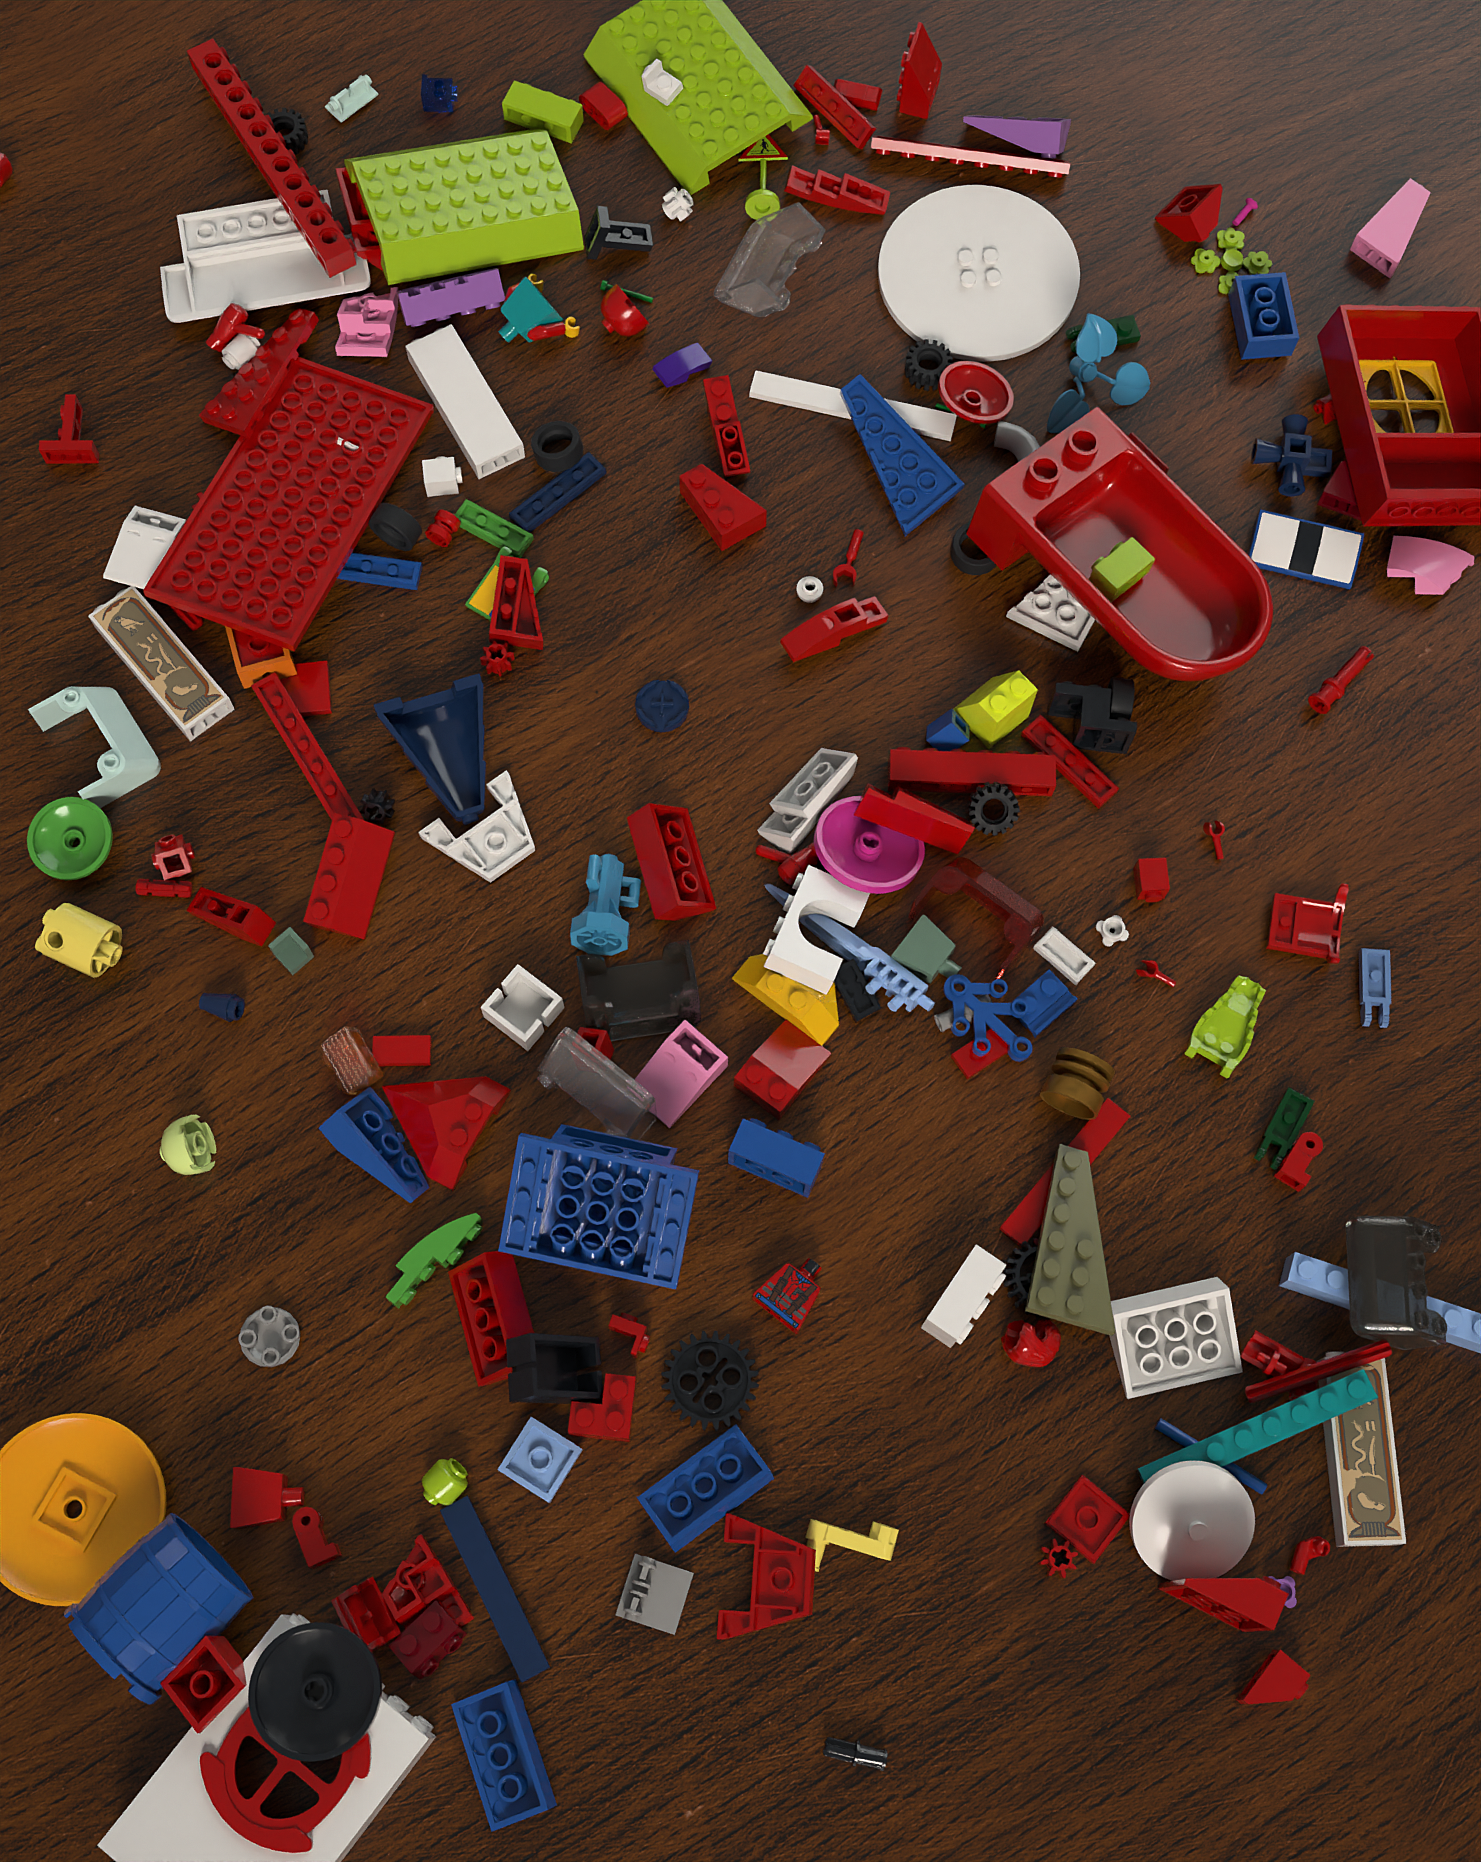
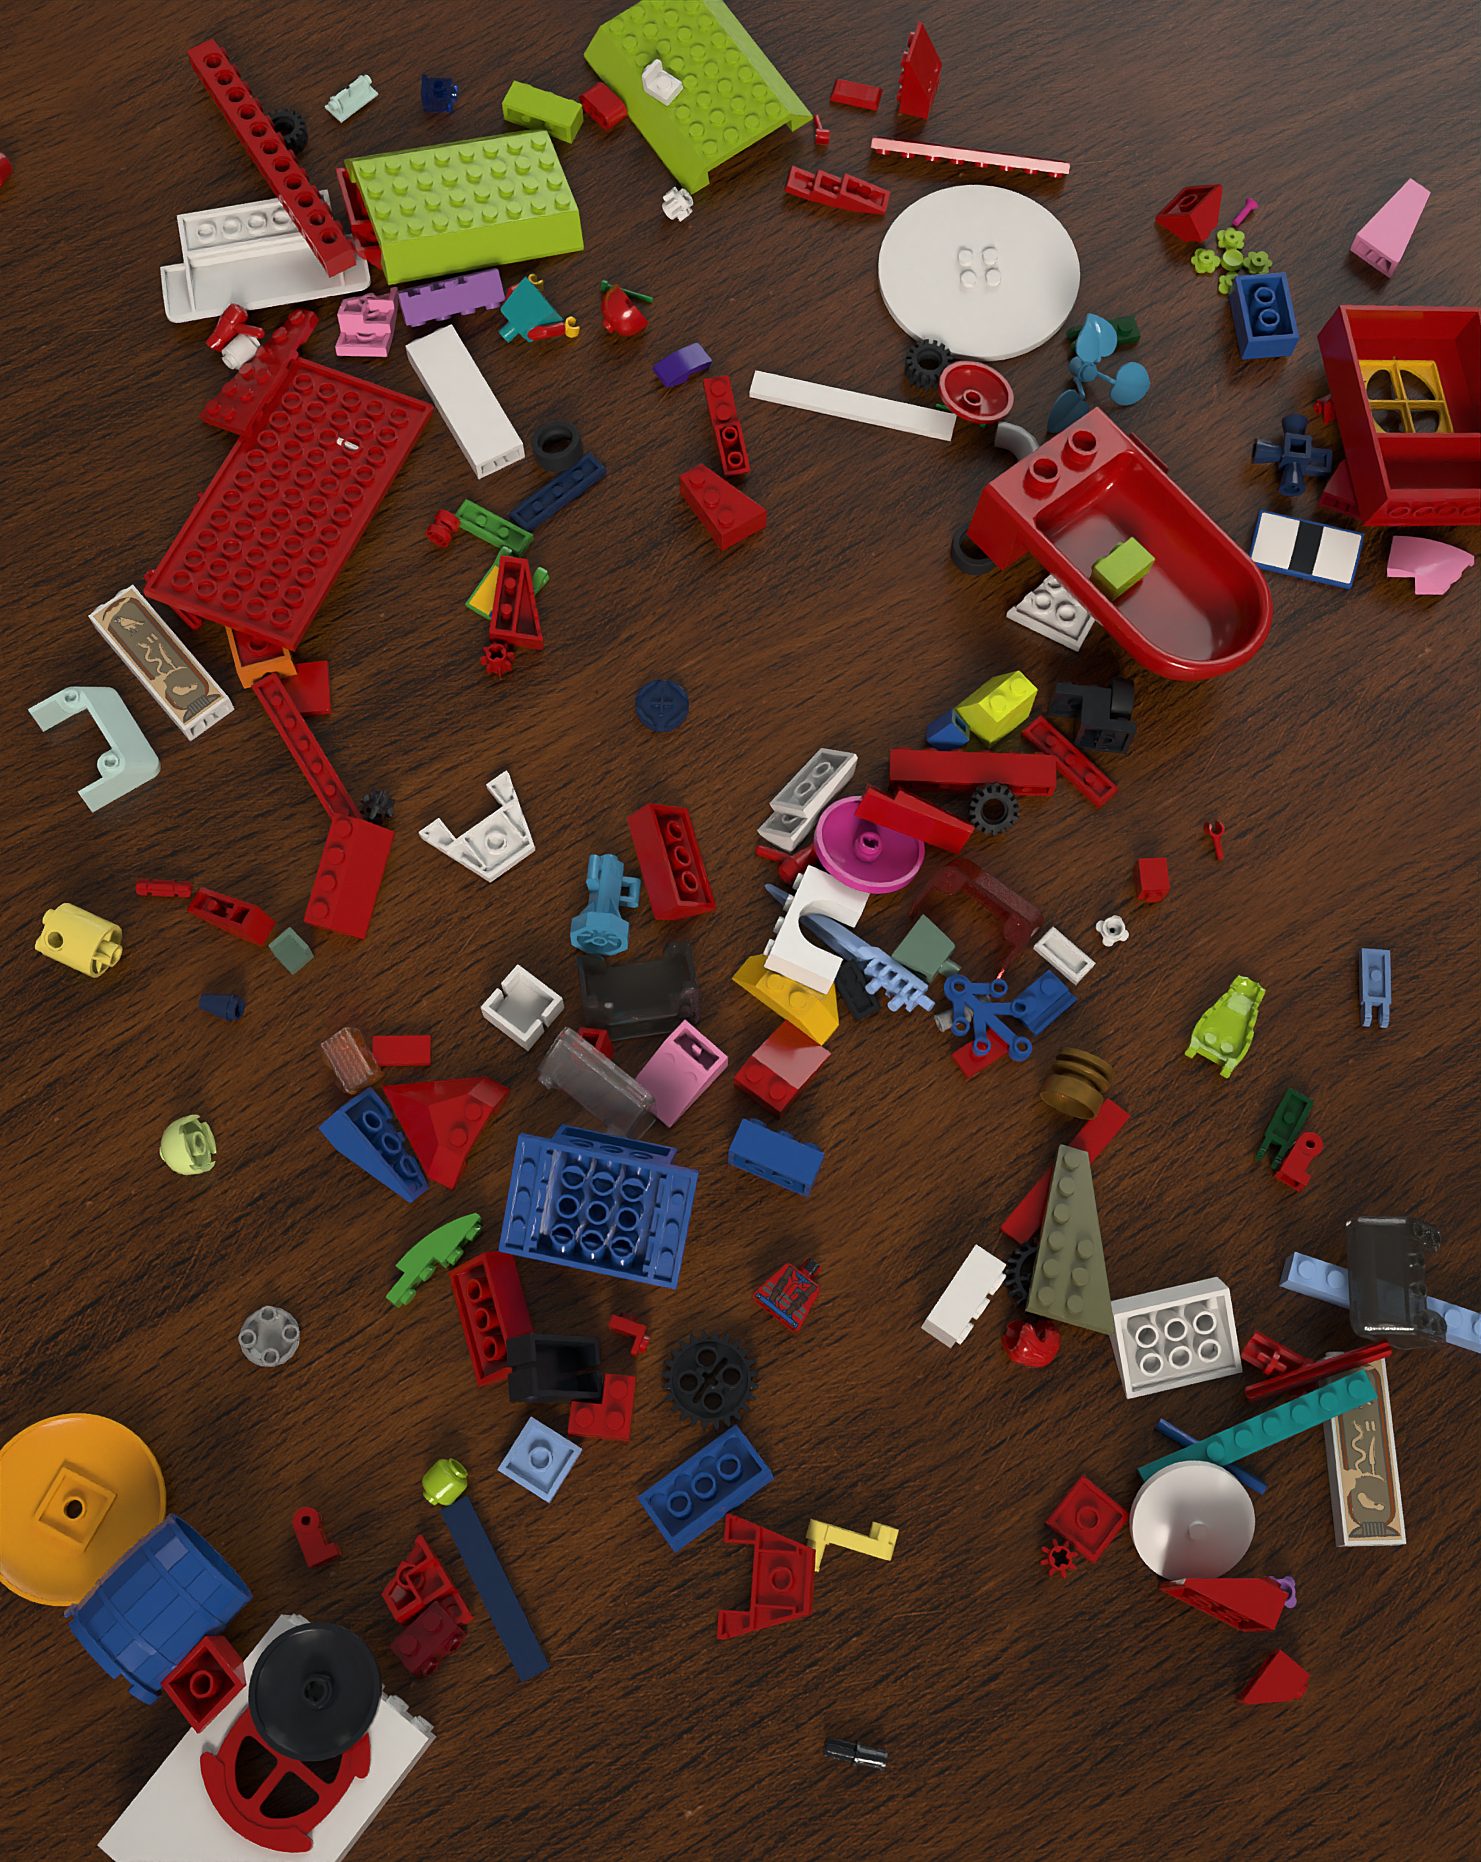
(55, 830): bright green dish -> none
(69, 446): red bracket -> none
(141, 546): white slope -> none
(173, 856): red brick -> none
(261, 1498): red torso -> none
(367, 1614): red hinge -> none
(382, 571): blue tile -> none
(395, 526): black tyre -> none
(441, 476): white brick -> none
(444, 743): dark blue cone -> none
(503, 1755): blue slope -> none
(615, 234): black bracket -> none
(654, 1594): light grey hinge -> none
(762, 201): lime piece -> none
(767, 259): clear windscreen -> none
(806, 595): white plate -> none
(831, 626): red slope -> none
(834, 107): red plate -> none
(847, 569): red piece -> none
(905, 465): blue wing -> none
(1036, 135): medium lavender wedge -> none
(1152, 971): red hand -> none
(1307, 925): red piece -> none
(1307, 1550): red arm -> none
(1334, 687): red pin -> none

